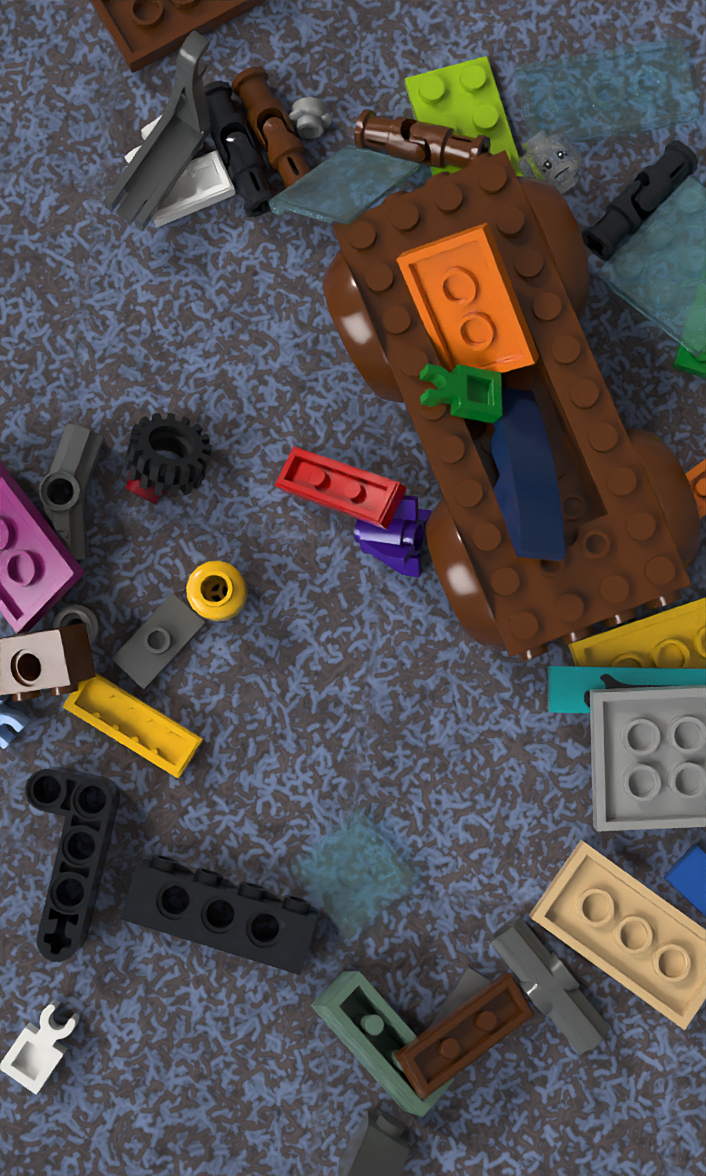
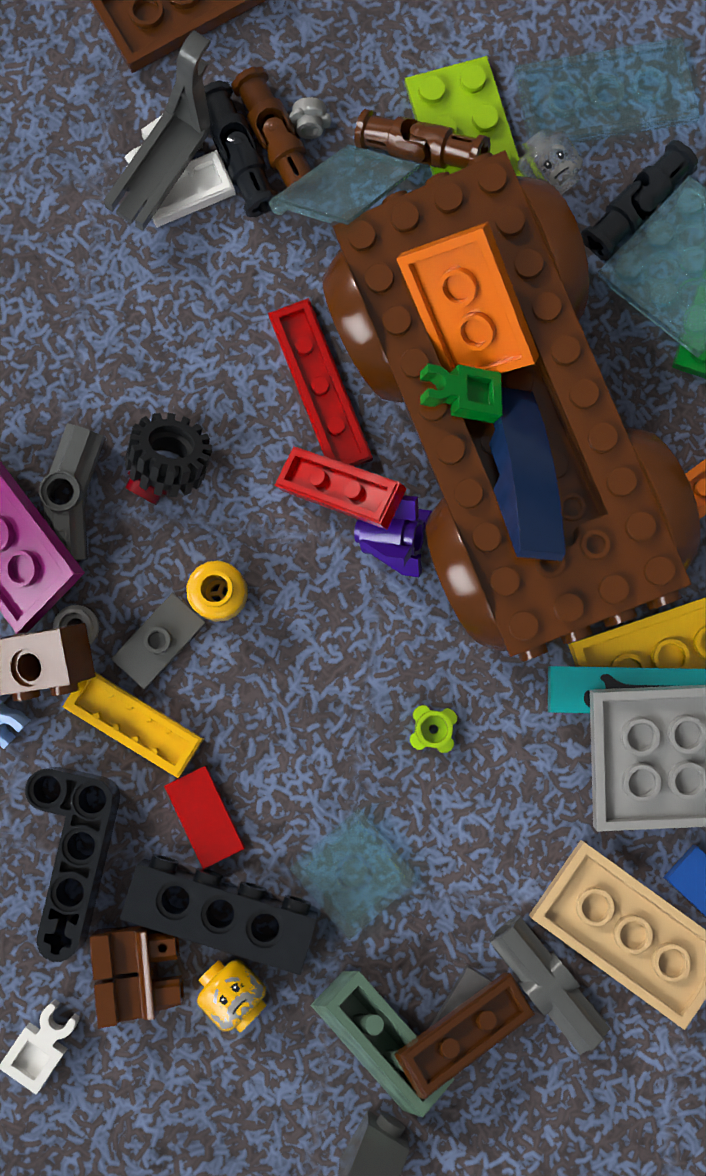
(128, 974): none -> reddish brown hips
(204, 817): none -> red tile
(231, 995): none -> yellow head
(319, 384): none -> red tile
(442, 738): none -> lime plate

